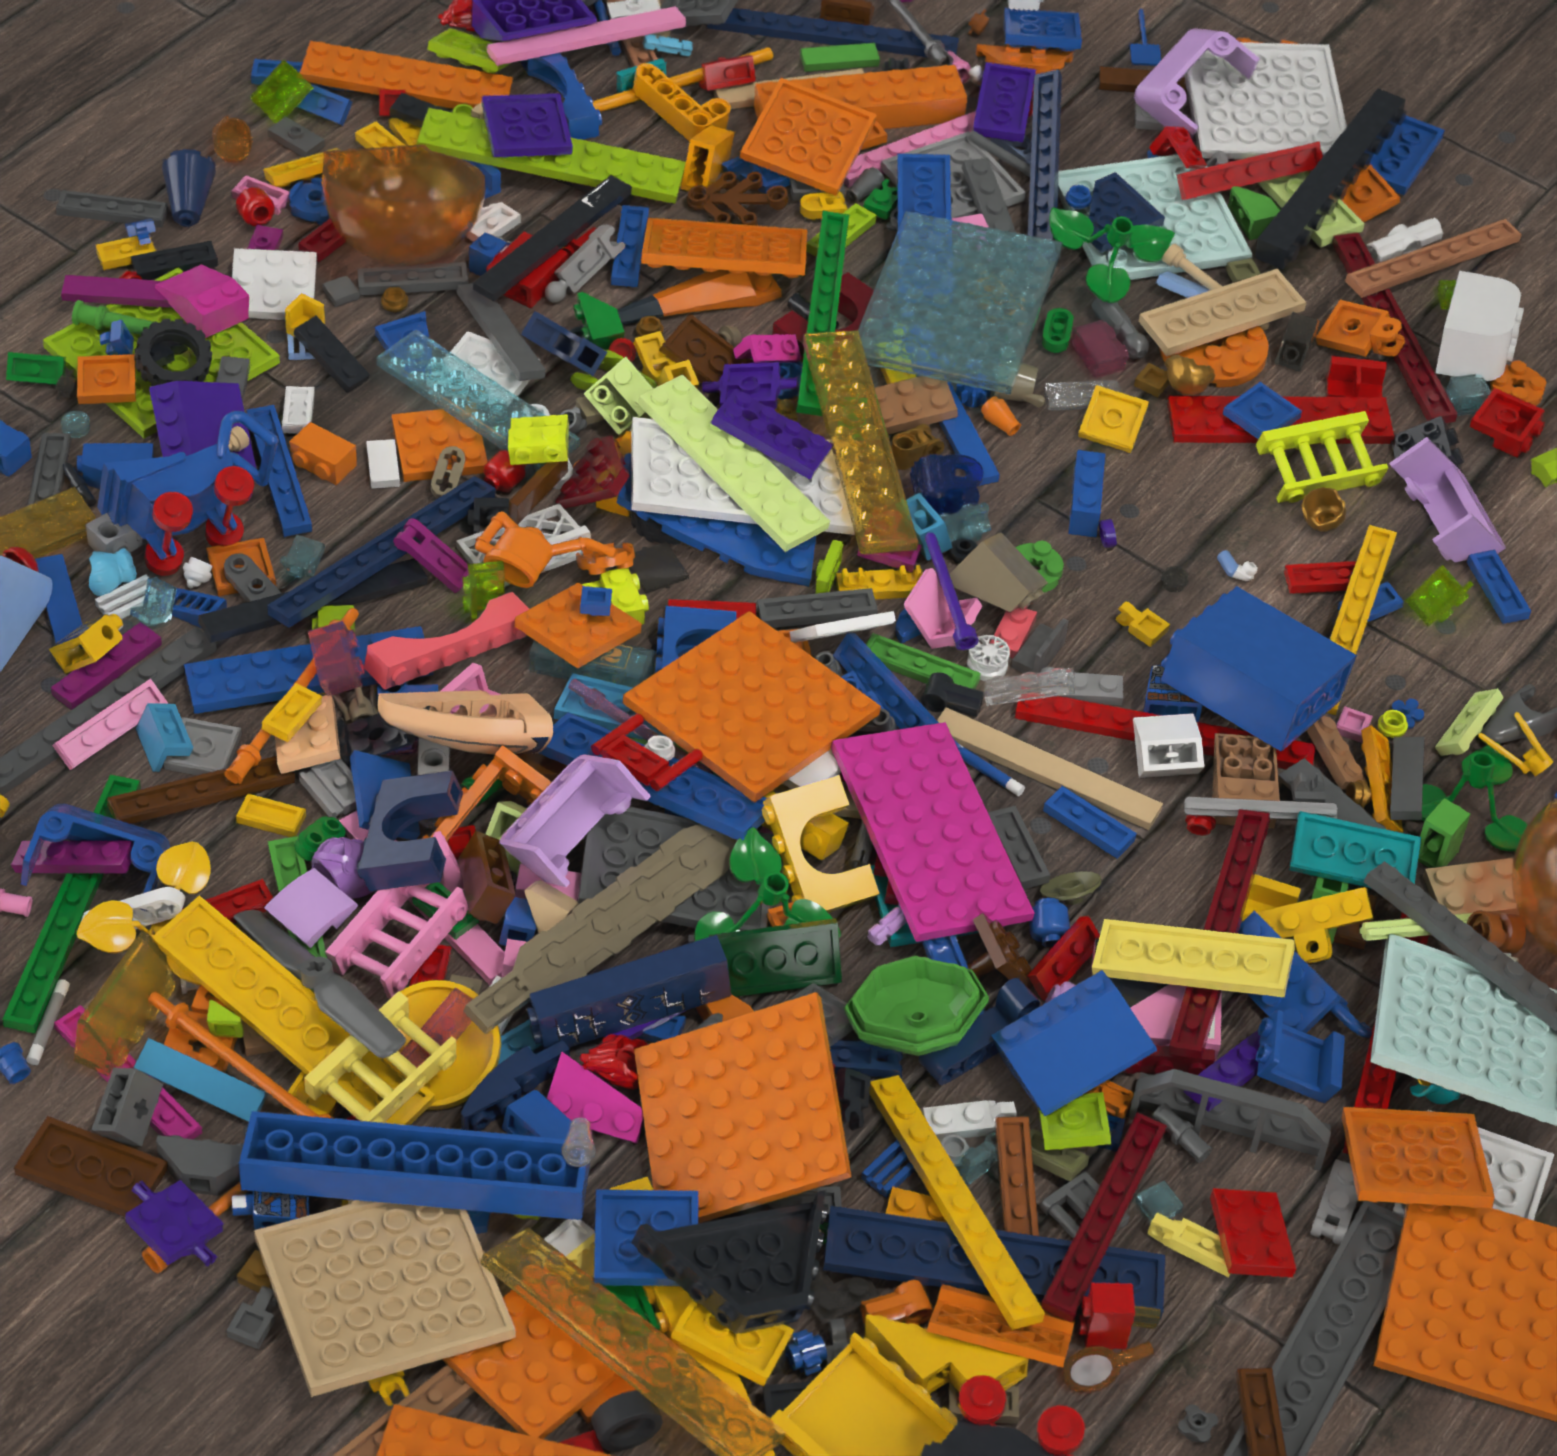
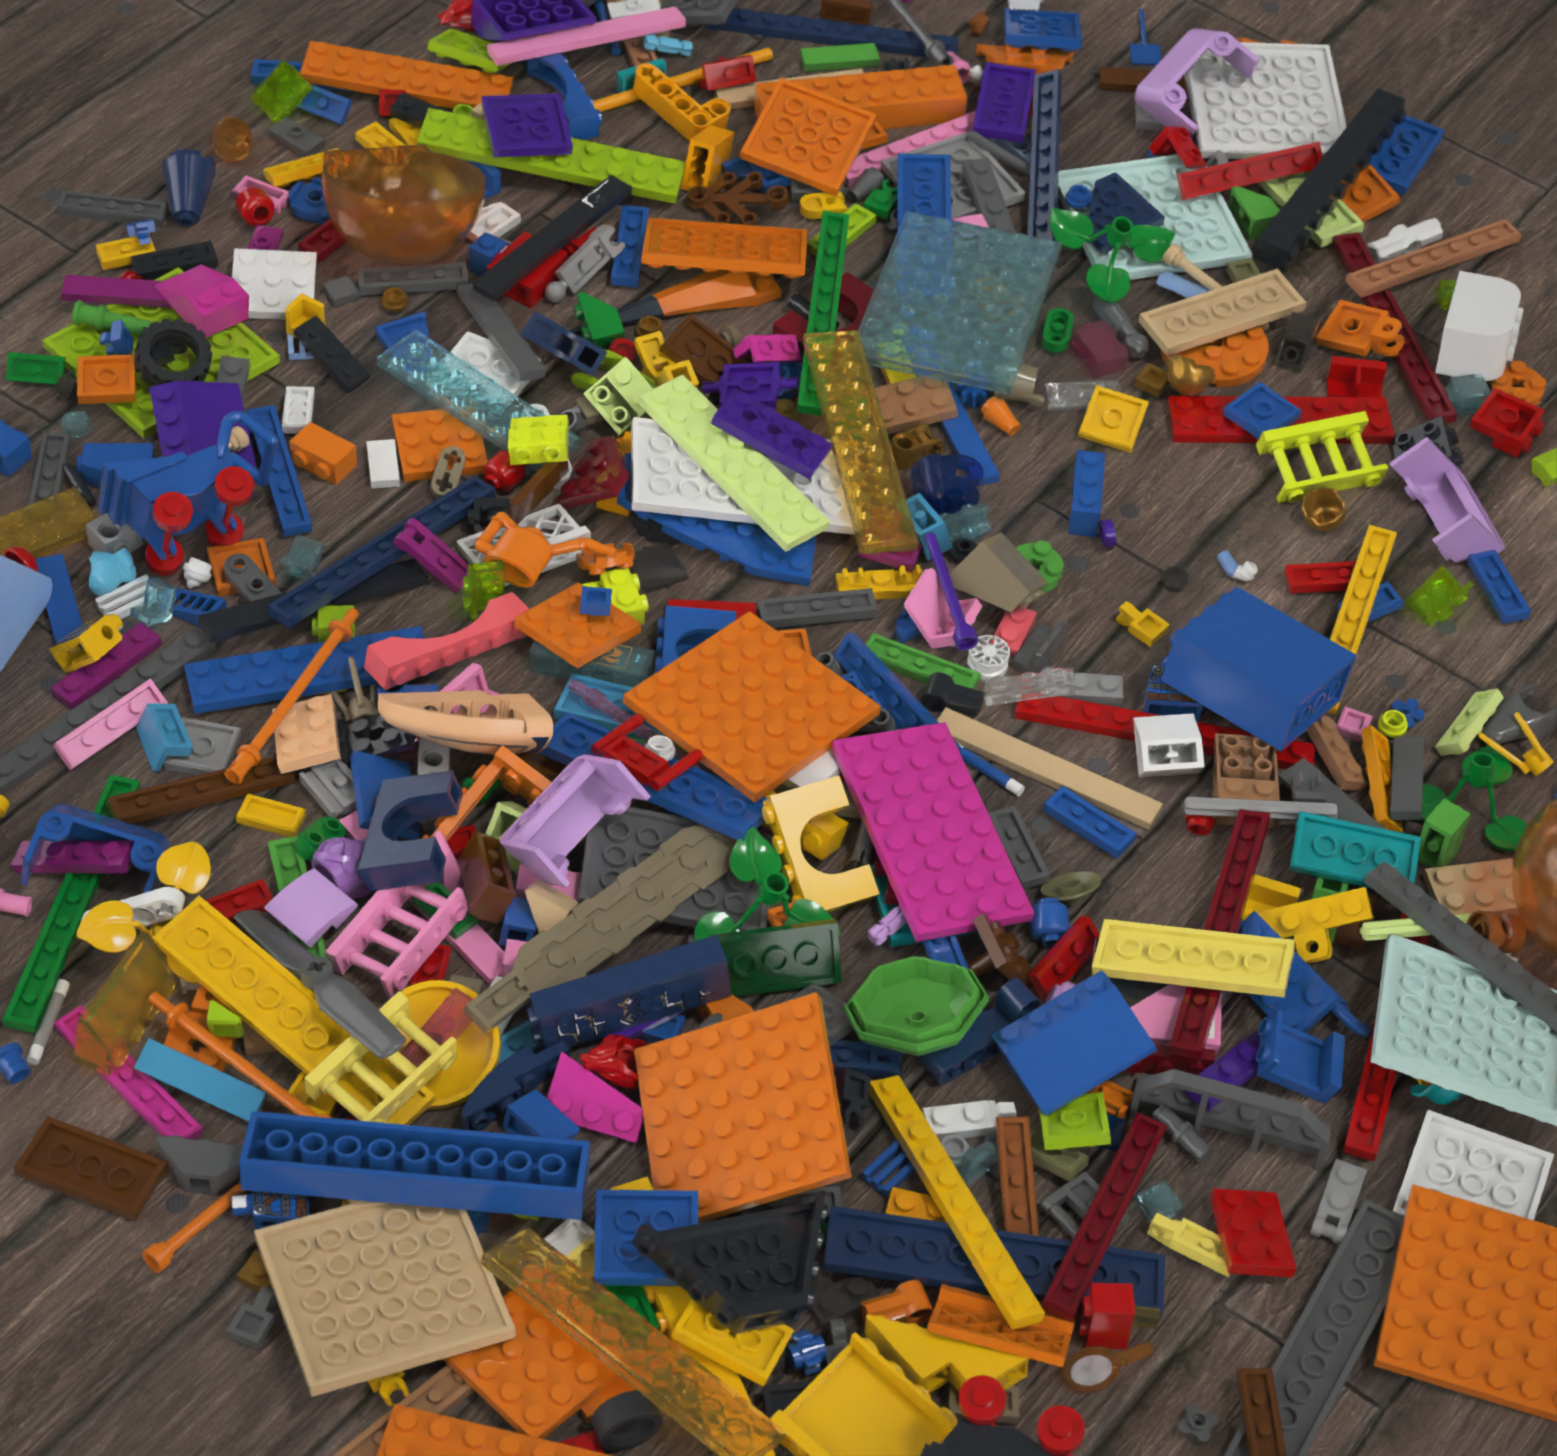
(127, 1106): dark grey brick -> none
(174, 1222): dark purple plate -> none
(291, 712): yellow plate -> none
(335, 658): clear pink brick -> none
(578, 1145): clear cone -> none
(828, 568): lime plate -> none
(842, 627): white tile -> none
(1359, 792): pearl gold plate -> none
(1417, 1157): orange plate -> none

